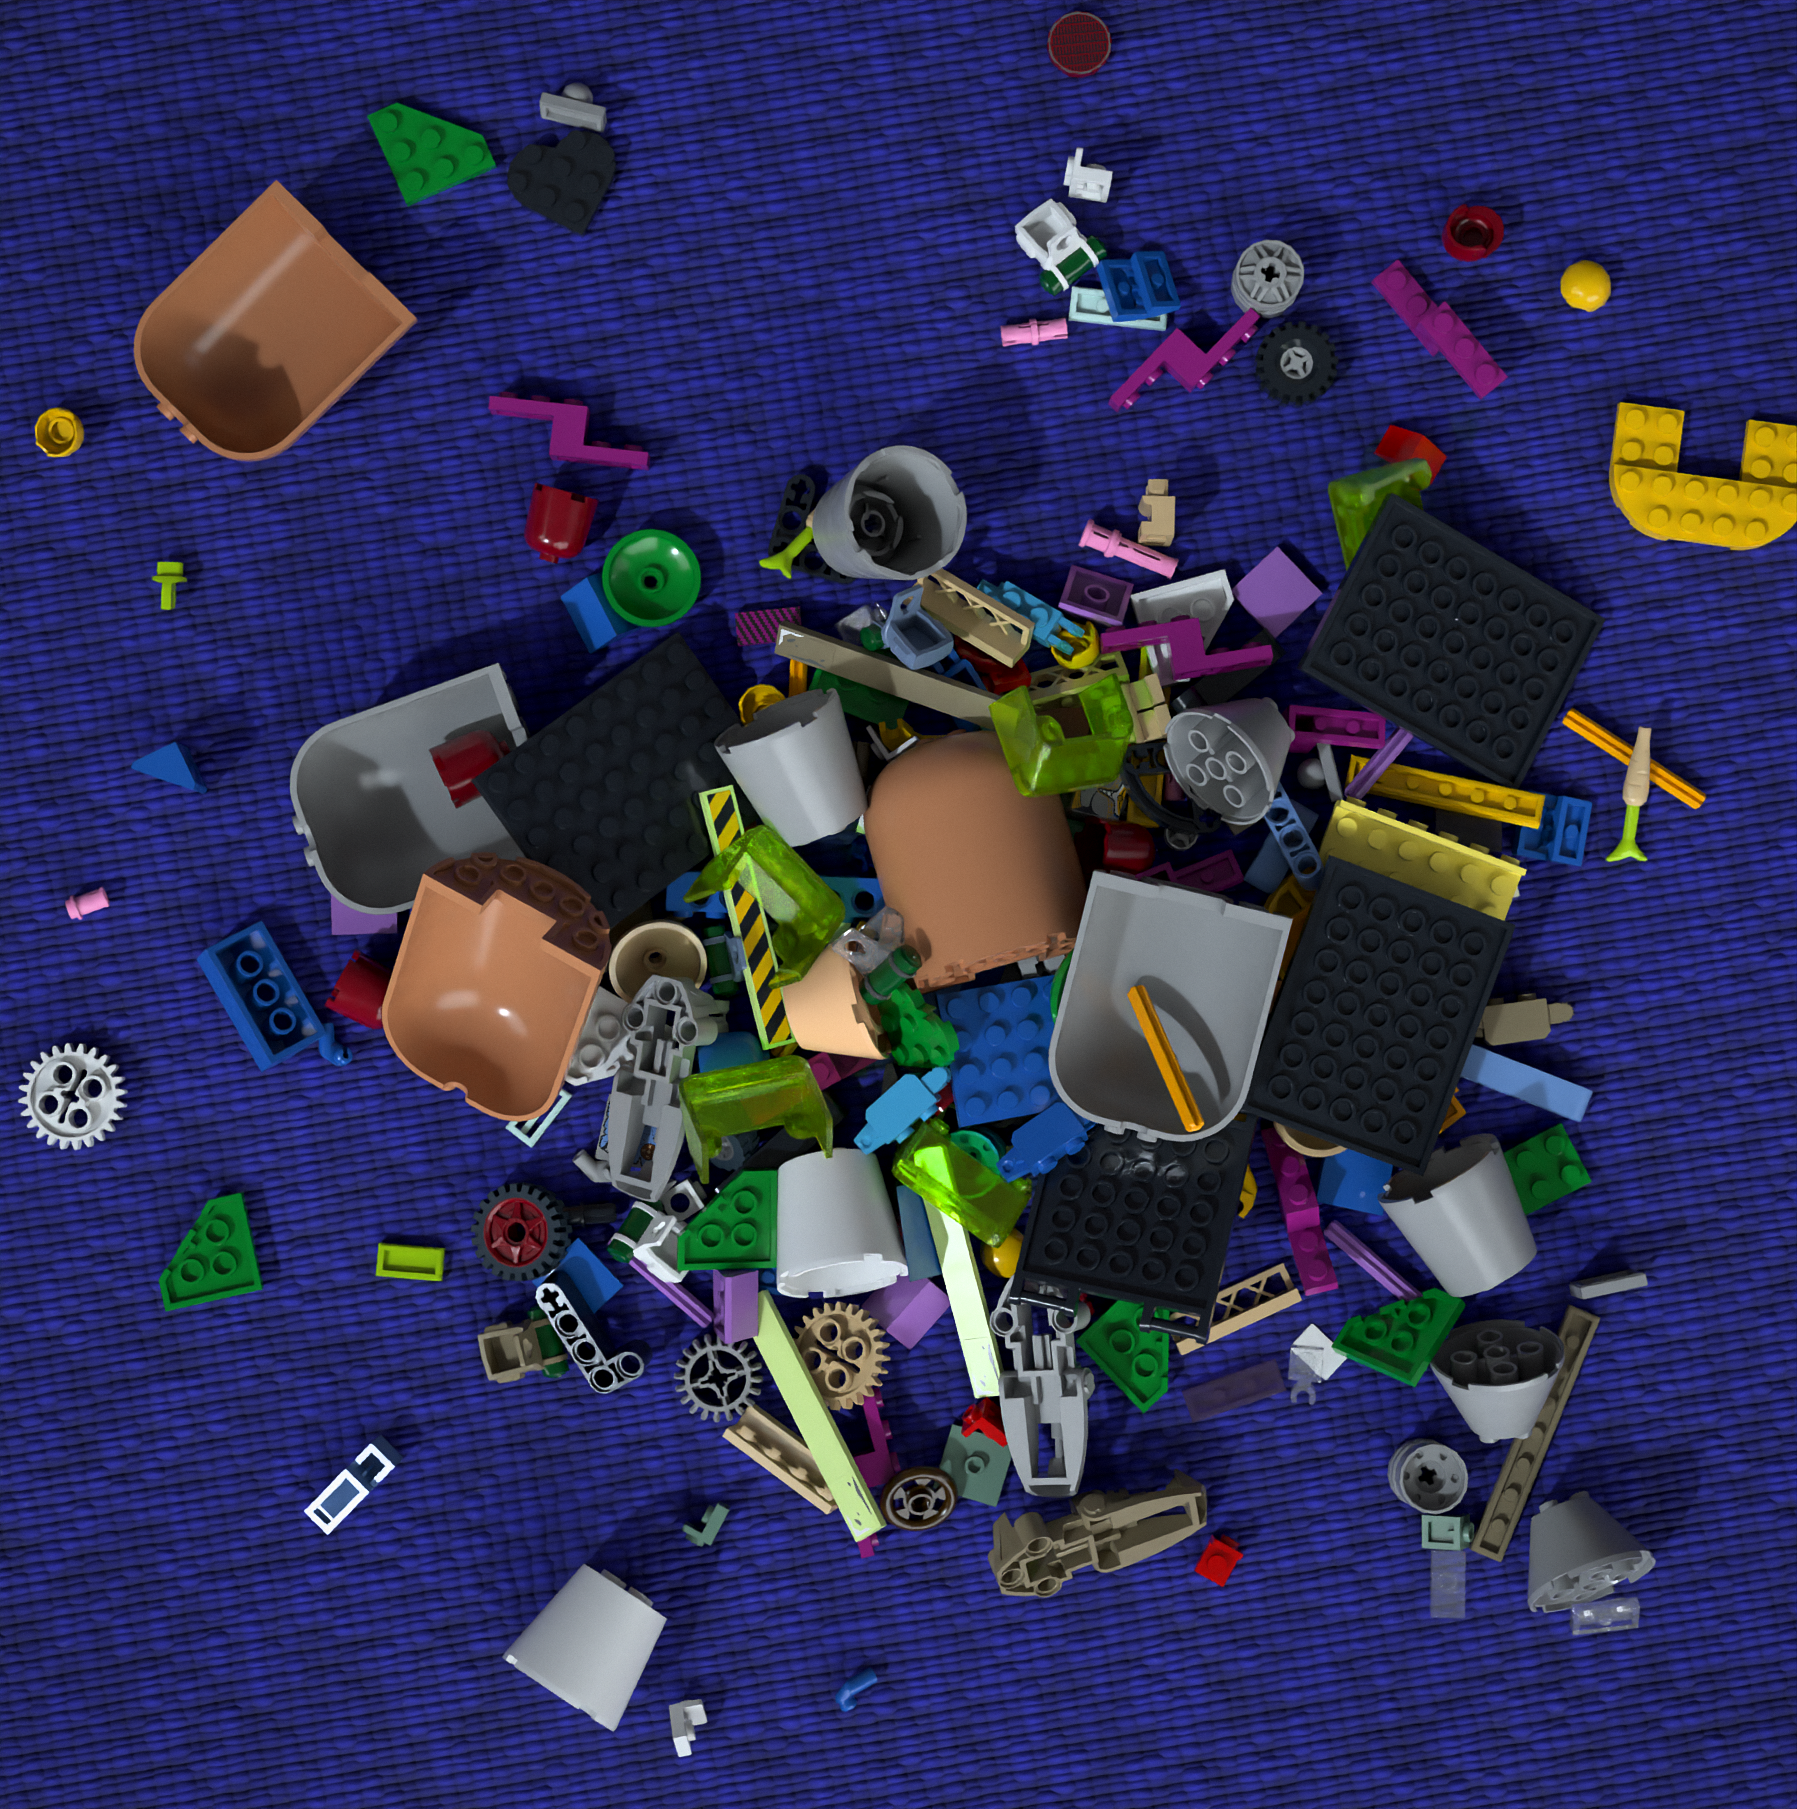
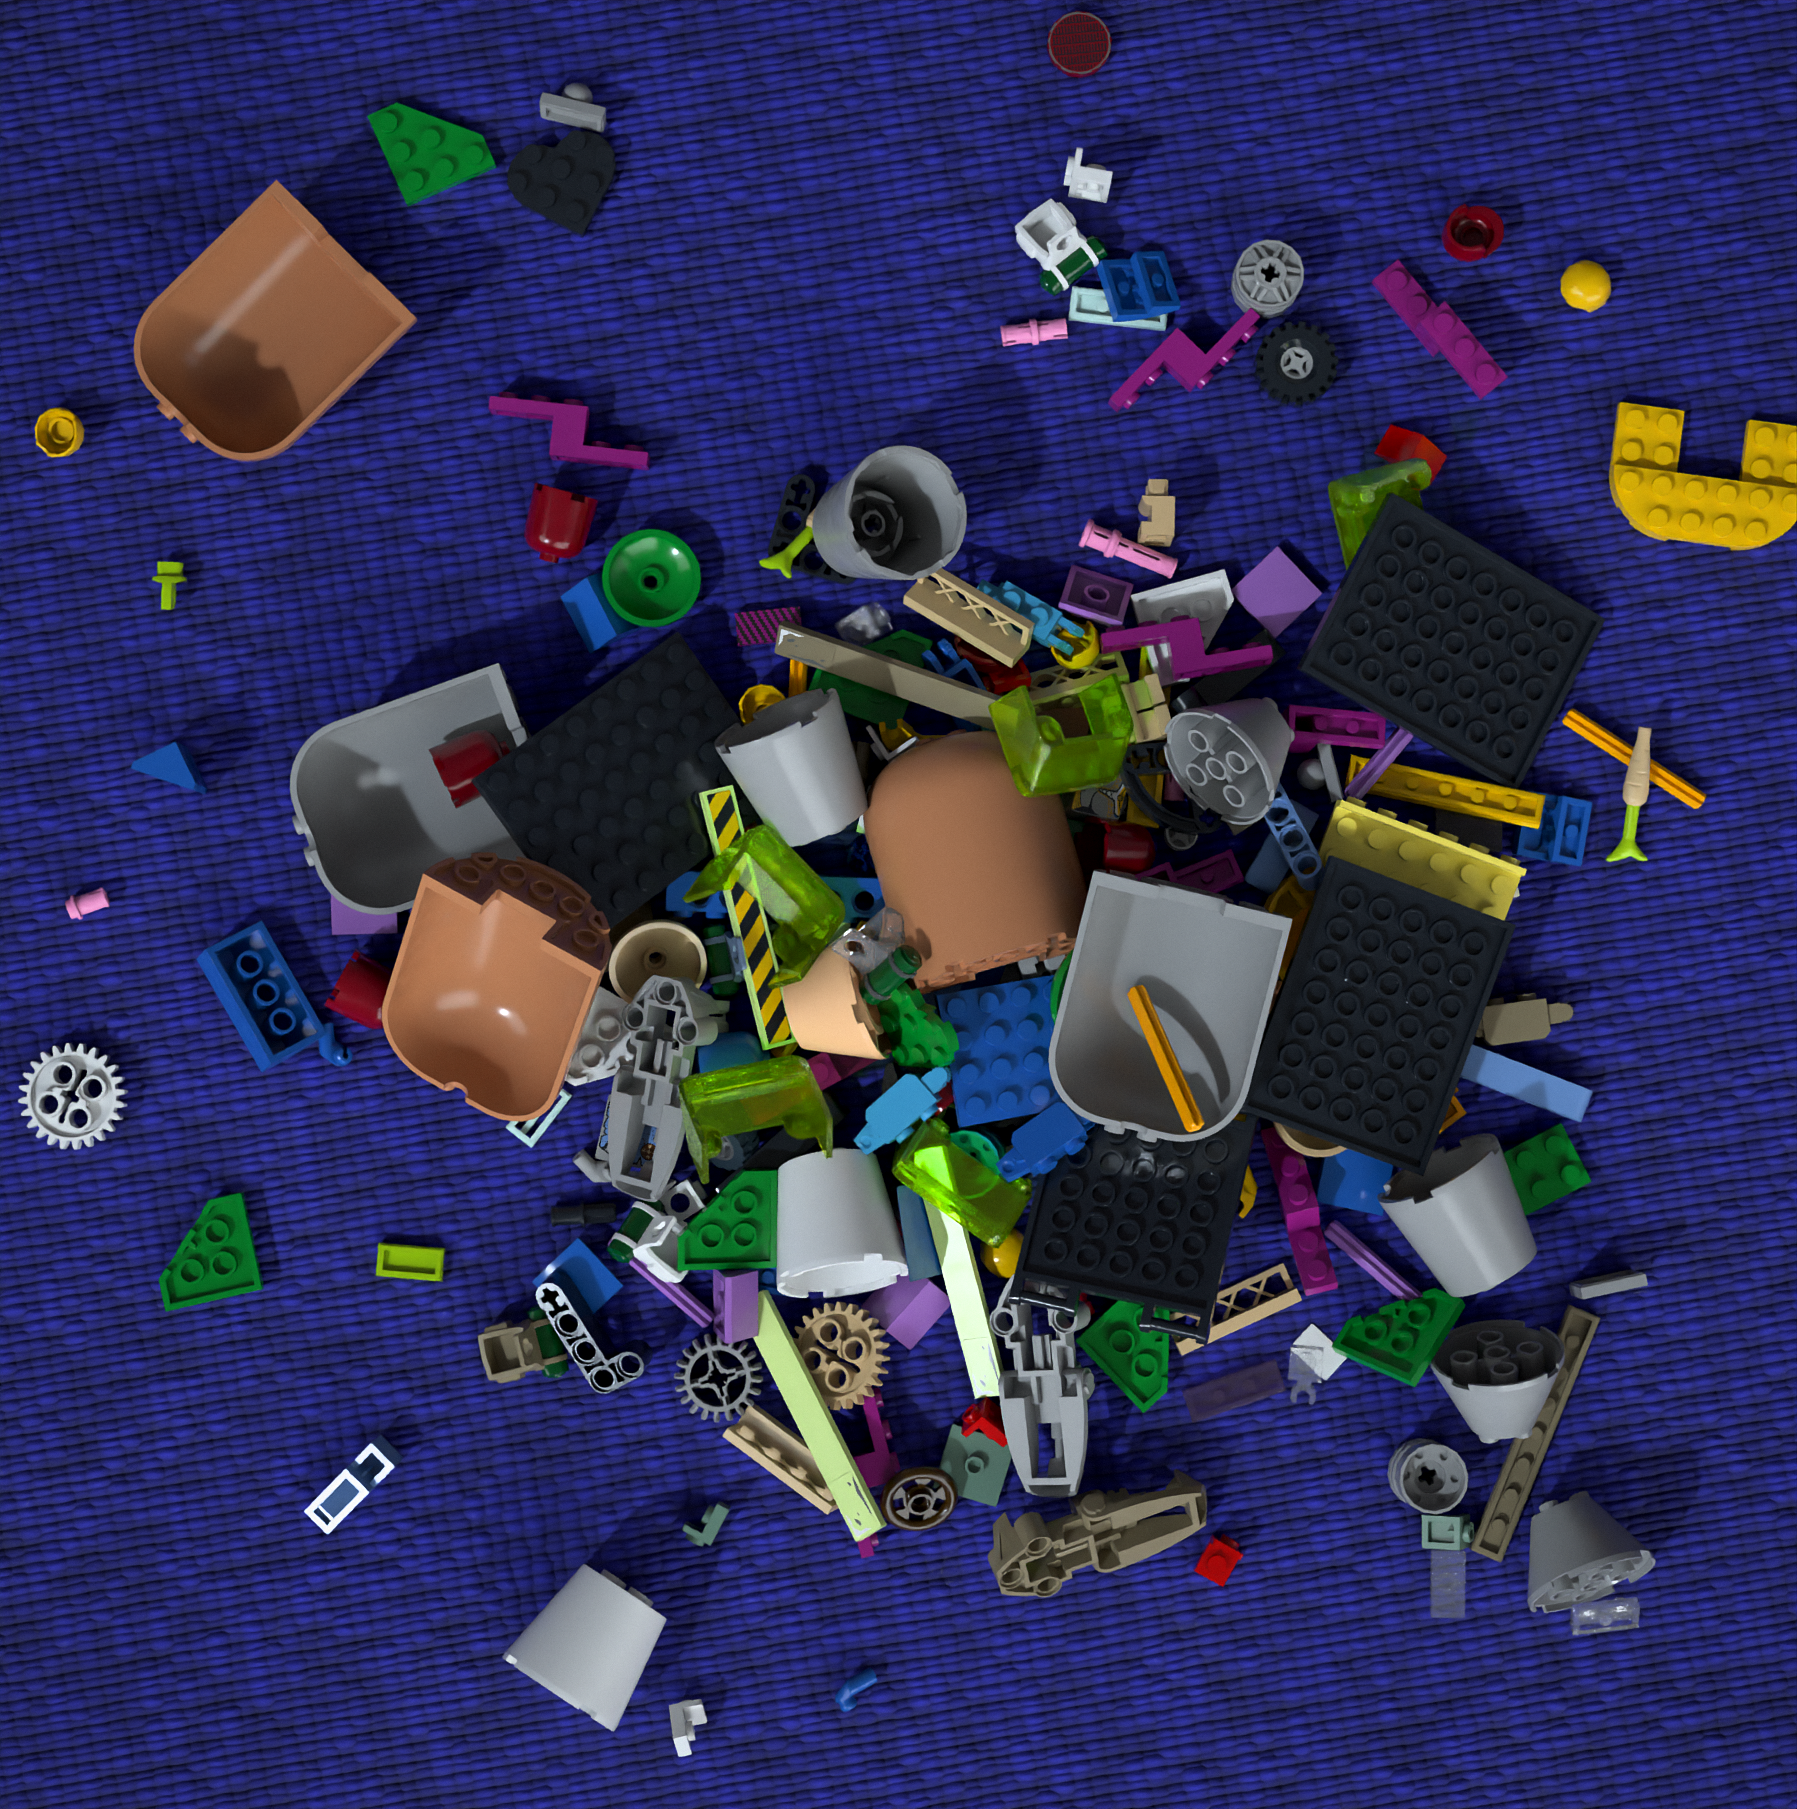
(498, 1236): wheel -> none
(909, 632): sand blue piece -> none

